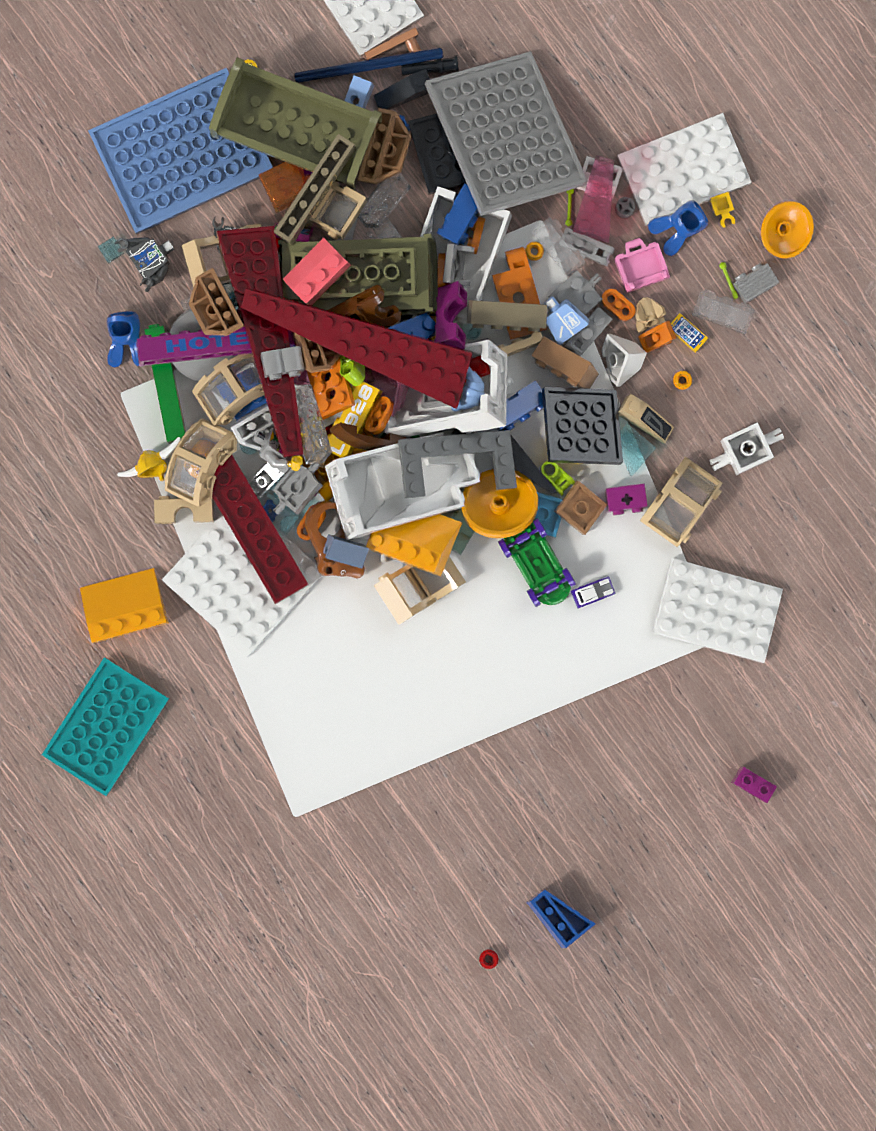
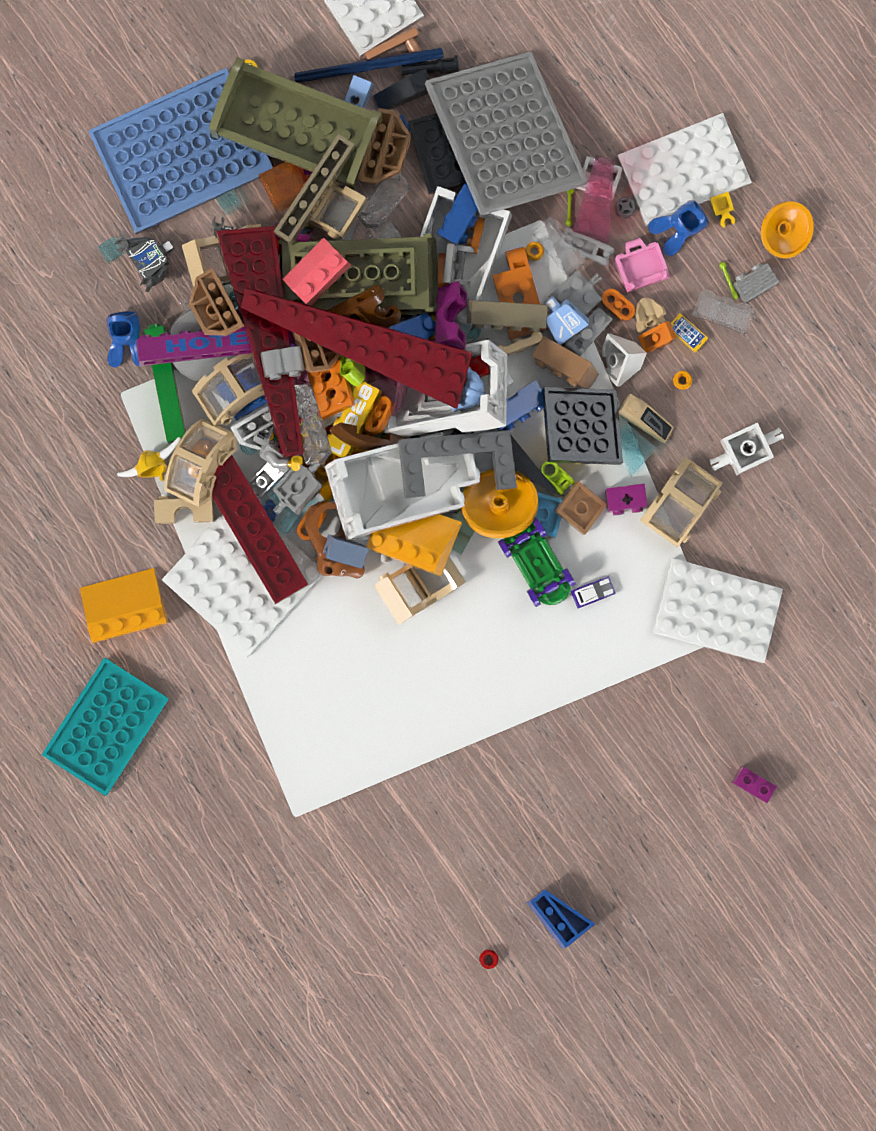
(229, 202): none -> clear light blue tile

